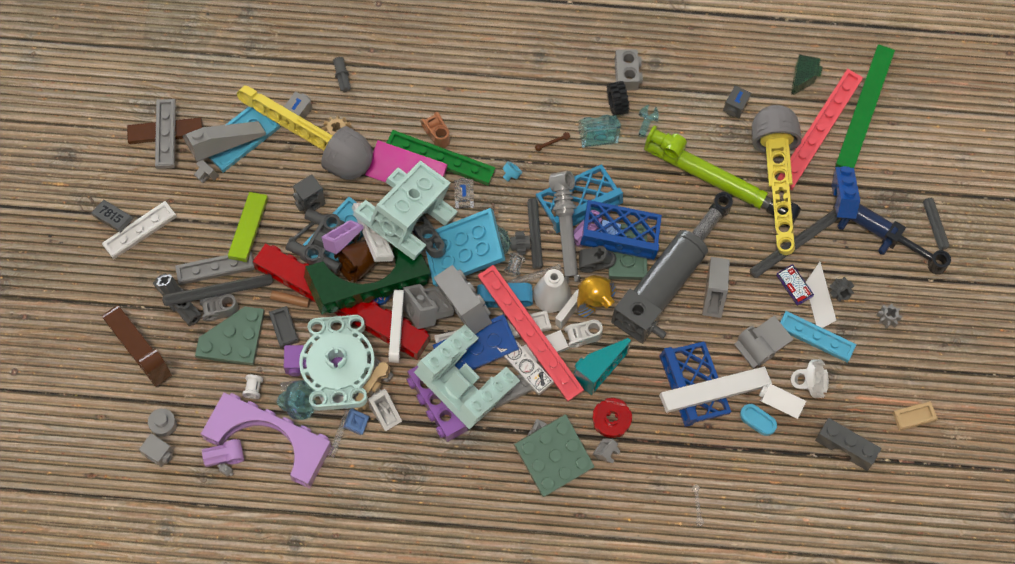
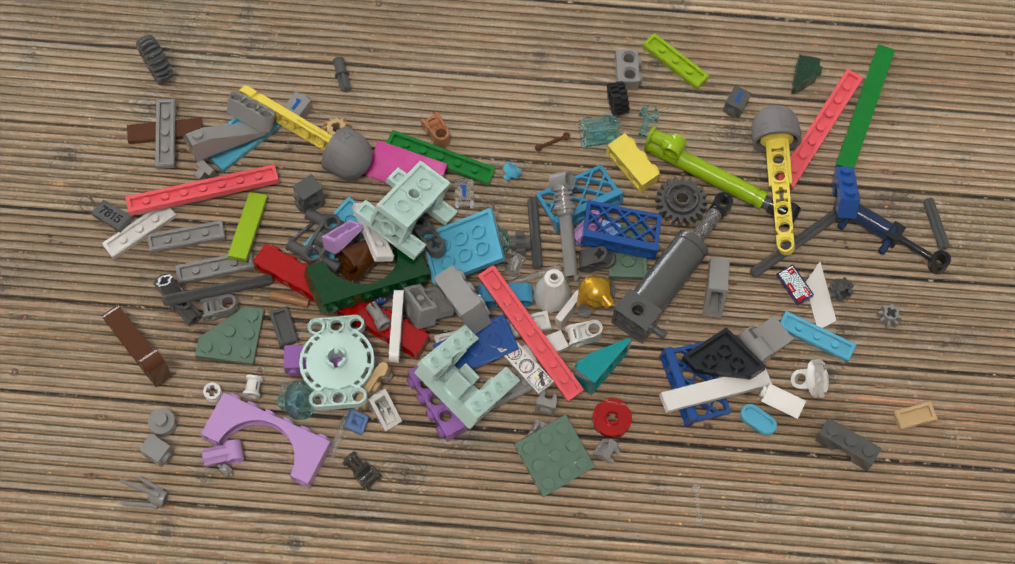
(154, 58): none -> dark grey gear
(156, 496): none -> light grey plant
(186, 236): none -> light grey tile
(202, 190): none -> coral plate
(208, 387): none -> white bush
(250, 112): none -> light grey beam
(363, 472): none -> clear smoke connector
(380, 319): none -> light grey pin
(545, 405): none -> light grey tile
(633, 162): none -> light yellow brick
(668, 200): none -> dark grey gear
(675, 61): none -> lime tile
(724, 357): none -> black plate

